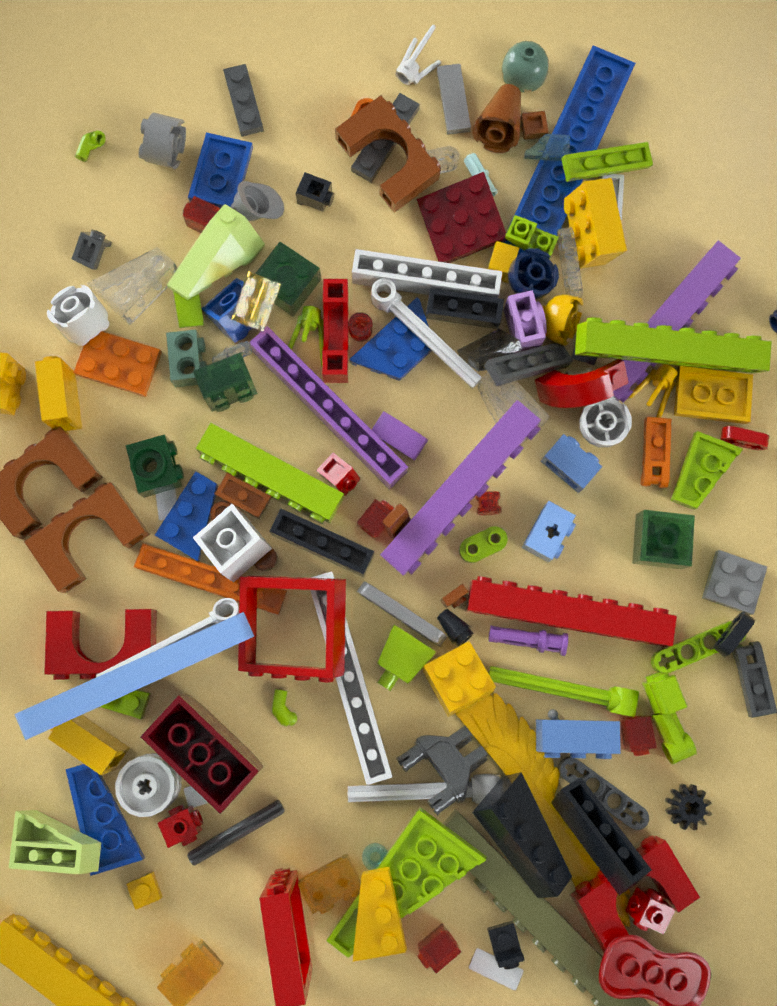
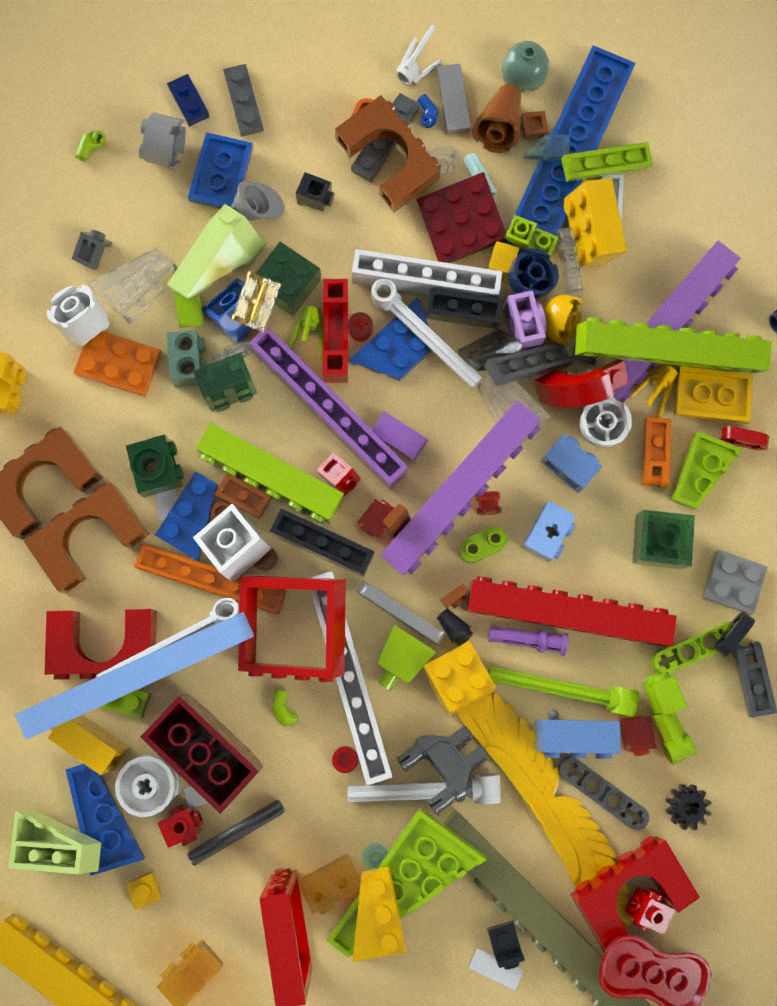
(58, 394): yellow brick -> none
(188, 100): none -> clear blue plate
(198, 213): clear red brick -> none
(345, 759): none -> red tile
(430, 113): none -> blue arm
(438, 949): clear red brick -> none
(523, 835): black wedge -> none
(600, 836): black brick -> none

